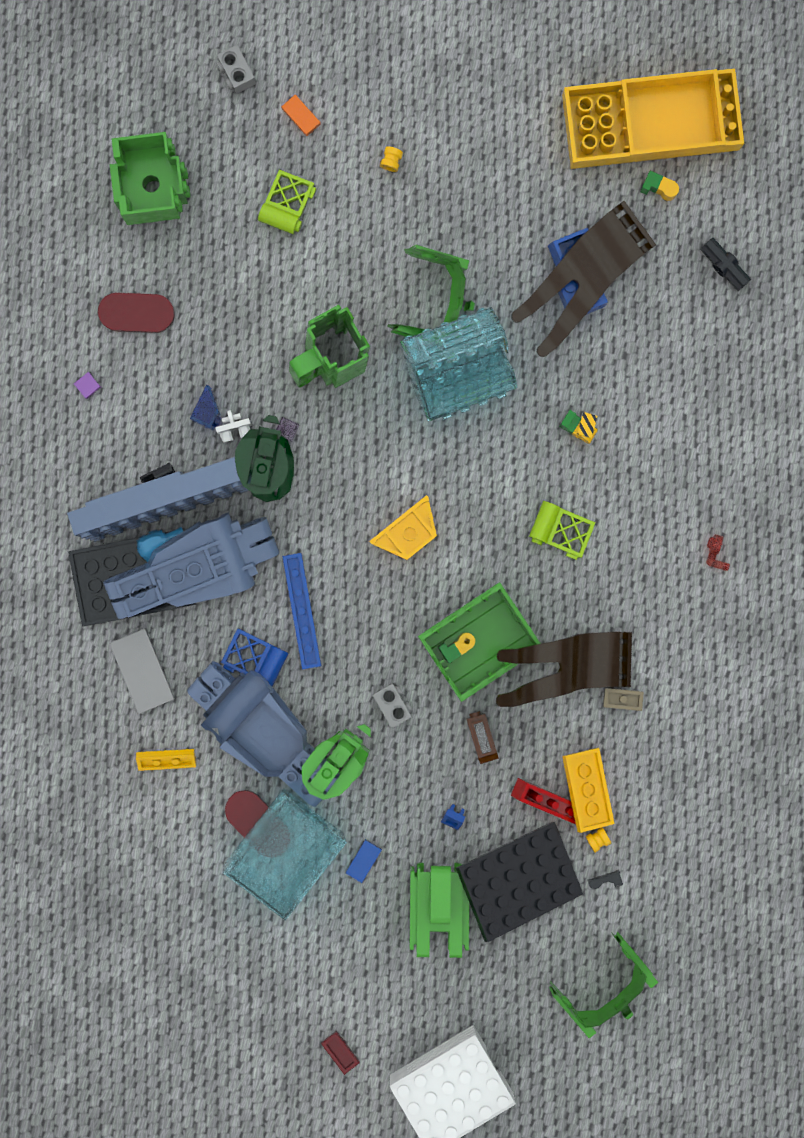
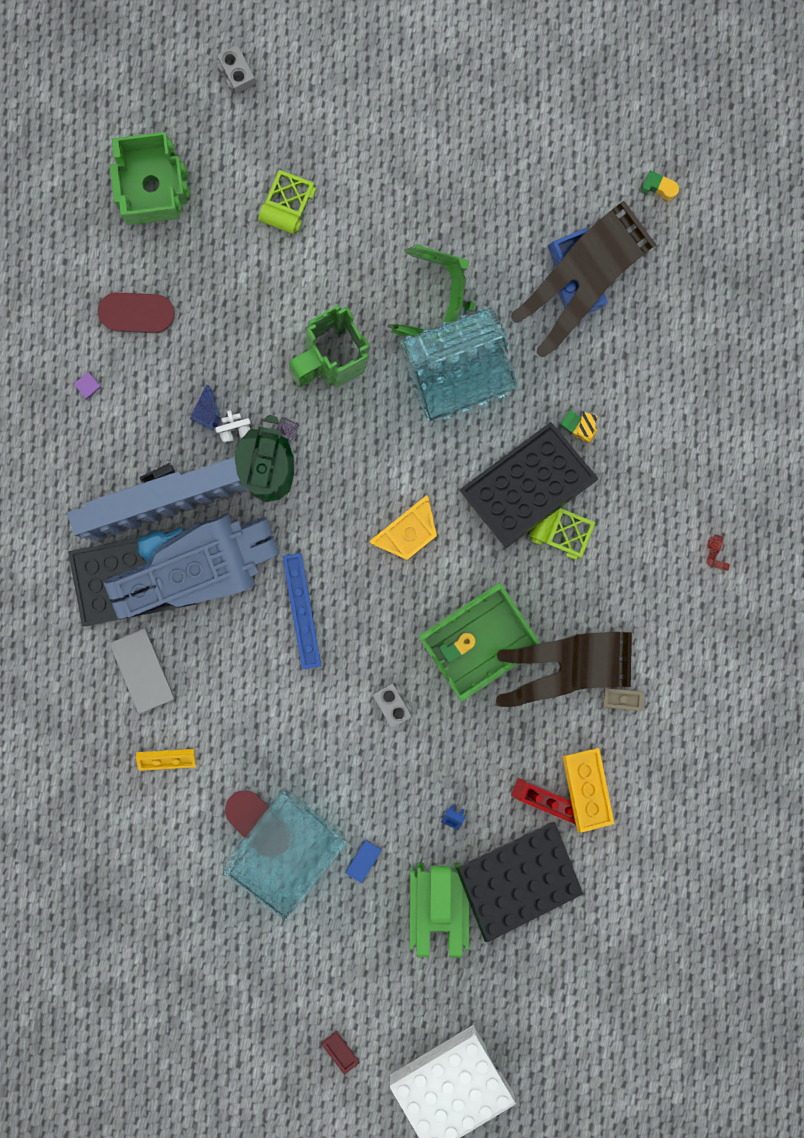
(255, 726): sand blue piece -> none
(269, 663): blue piece -> none
(300, 115): orange tile -> none
(340, 754): bright green animal -> none
(391, 158): yellow wheel -> none
(482, 737): reddish brown window -> none
(528, 485): none -> black plate
(589, 1019): bright green animal -> none
(598, 839): yellow wheel -> none
(613, 877): black piece -> none
(653, 118): yellow piece -> none
(725, 264): black piece -> none

